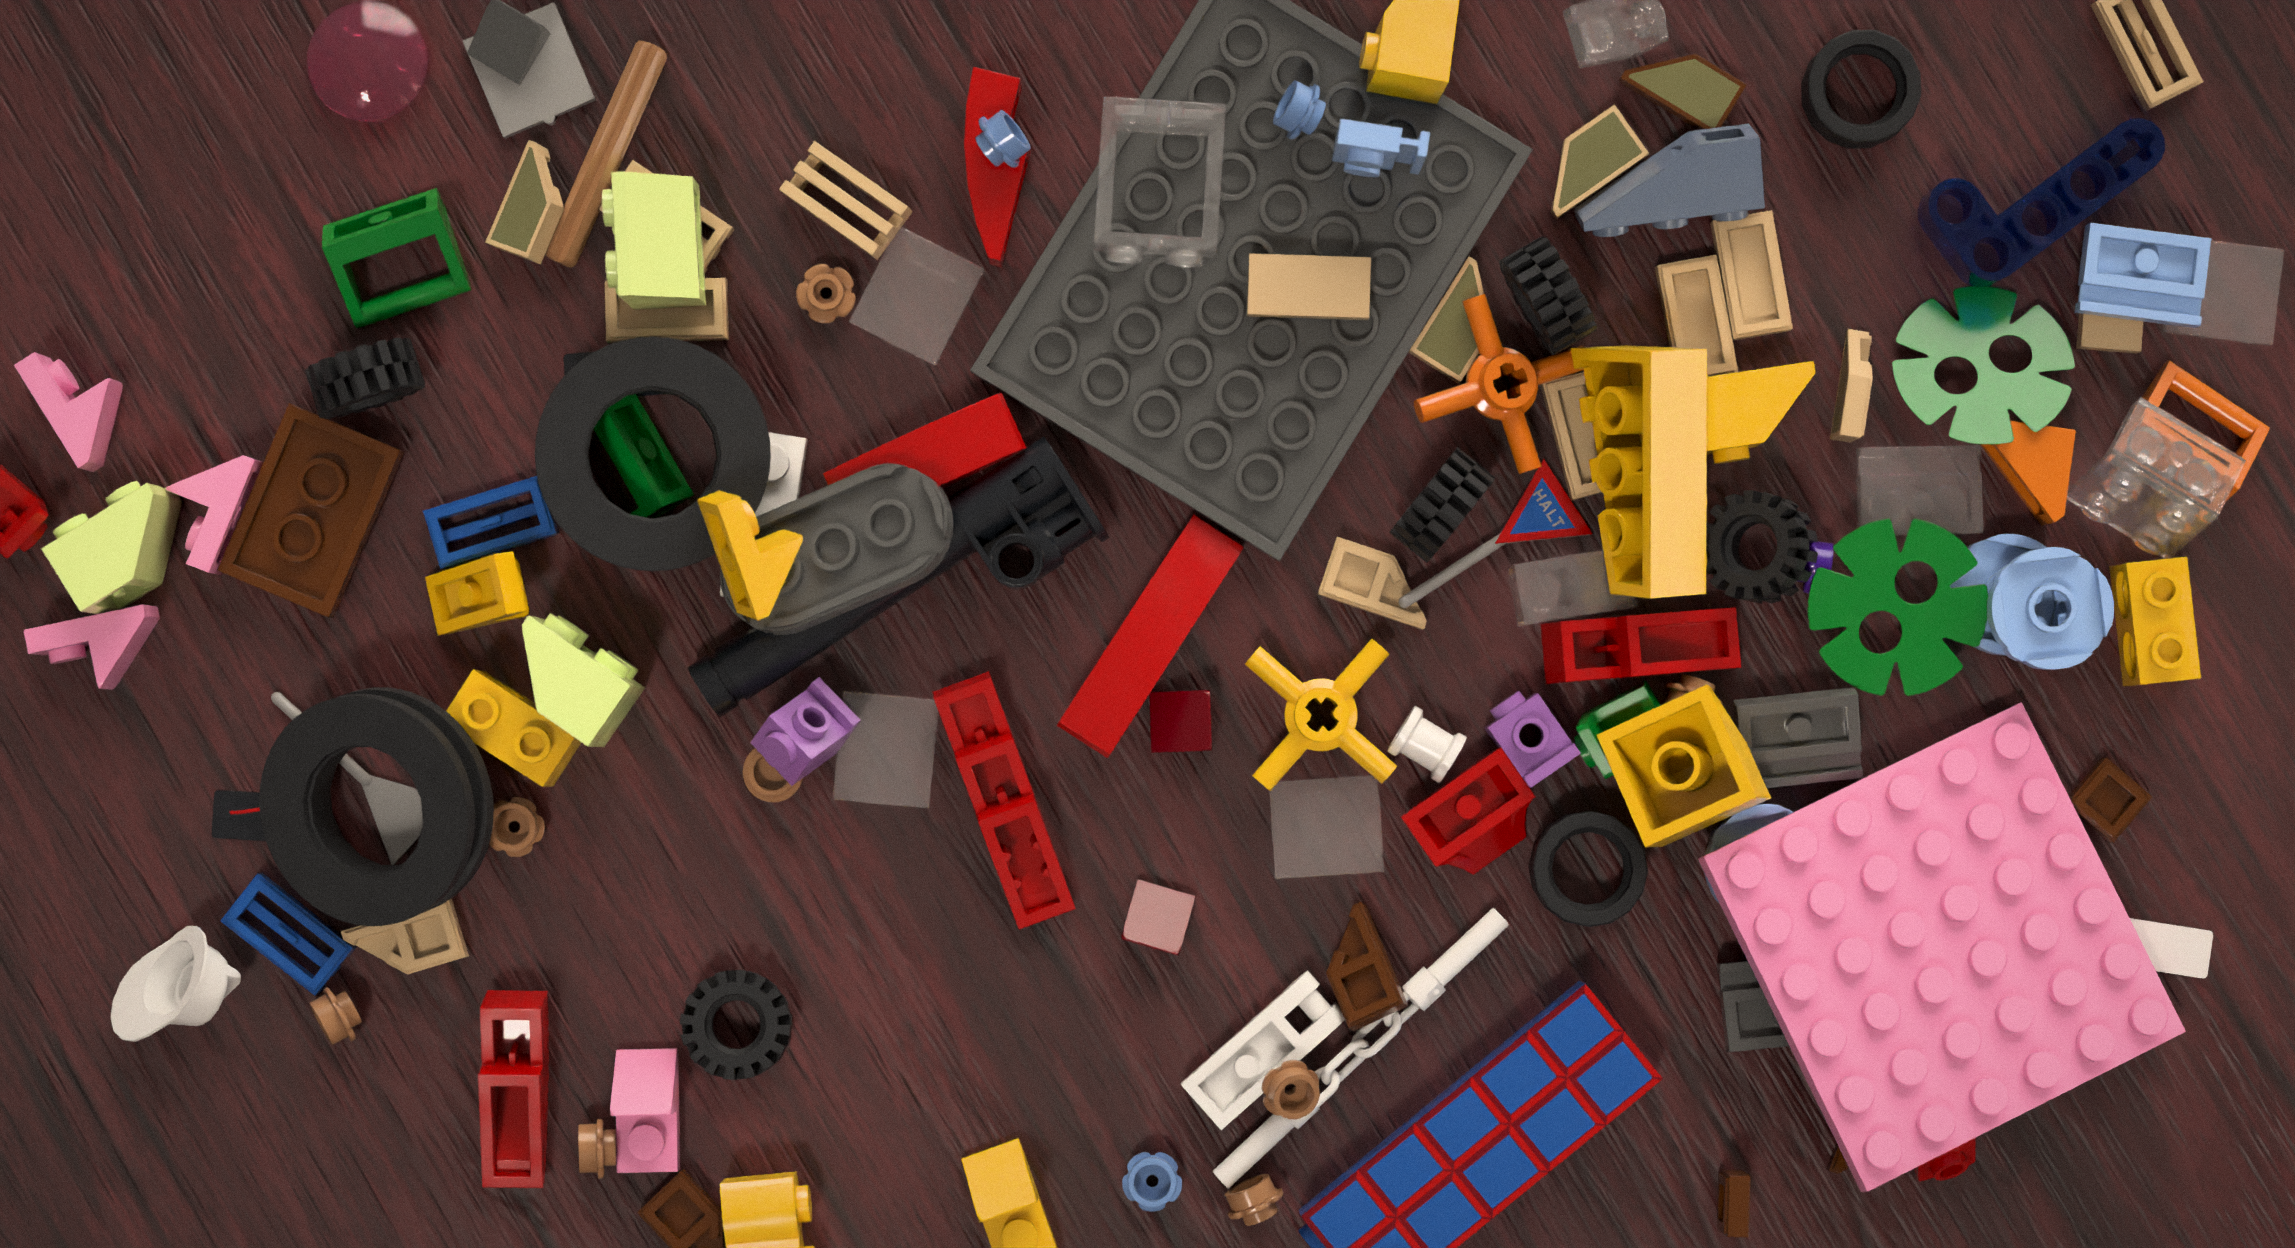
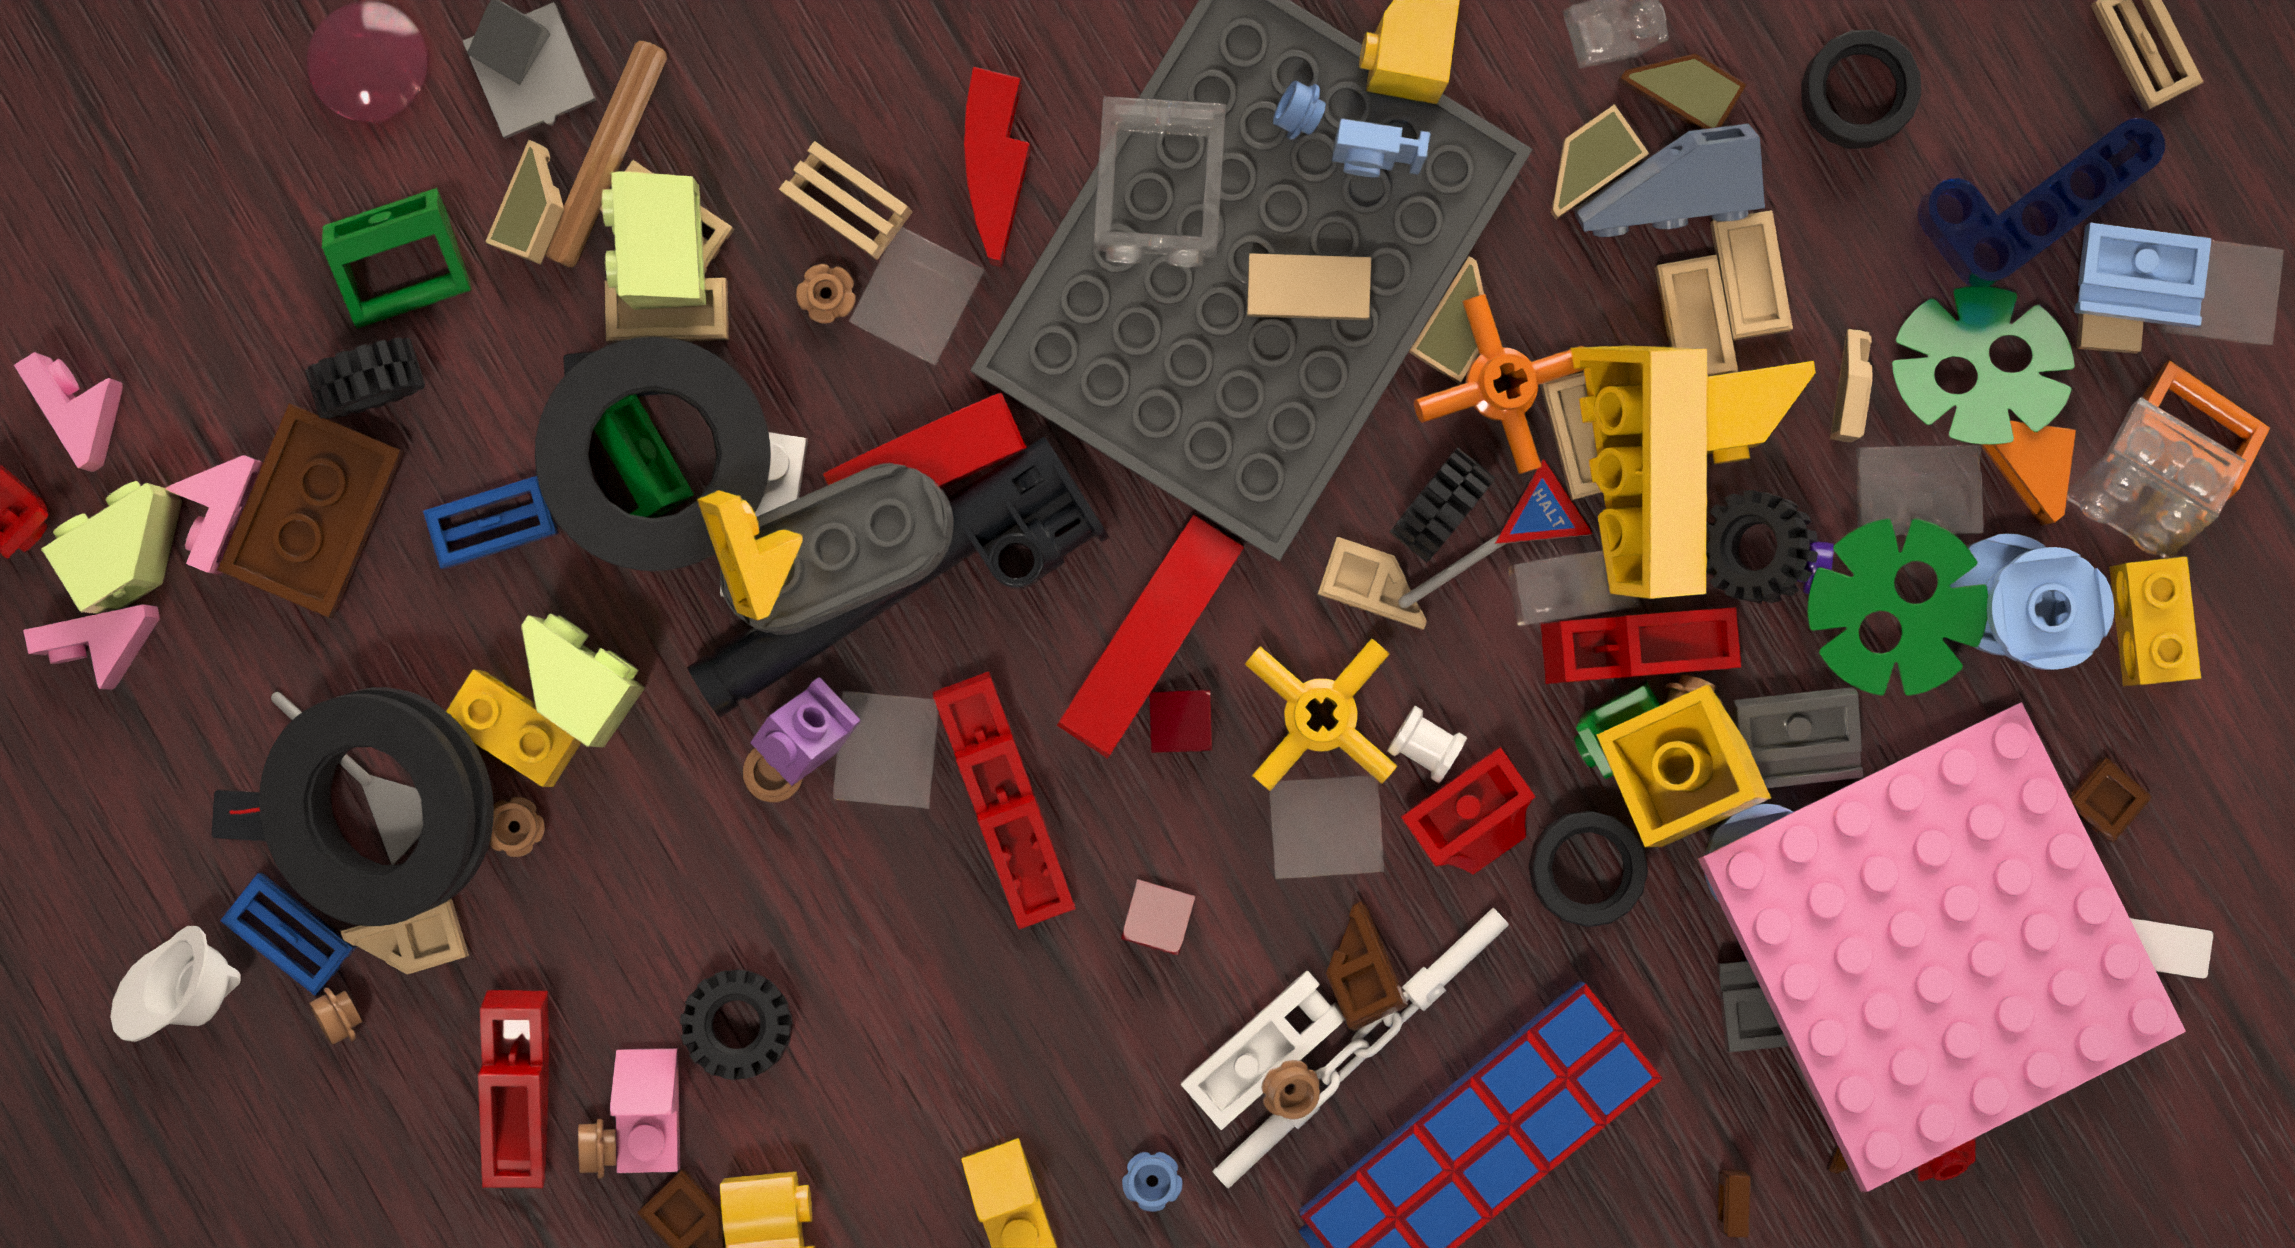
(477, 594): yellow slope -> none
(1002, 139): medium blue plate -> none
(1253, 1199): medium nougat plate -> none
(1531, 762): medium lavender brick -> none
(1548, 295): black tyre -> none

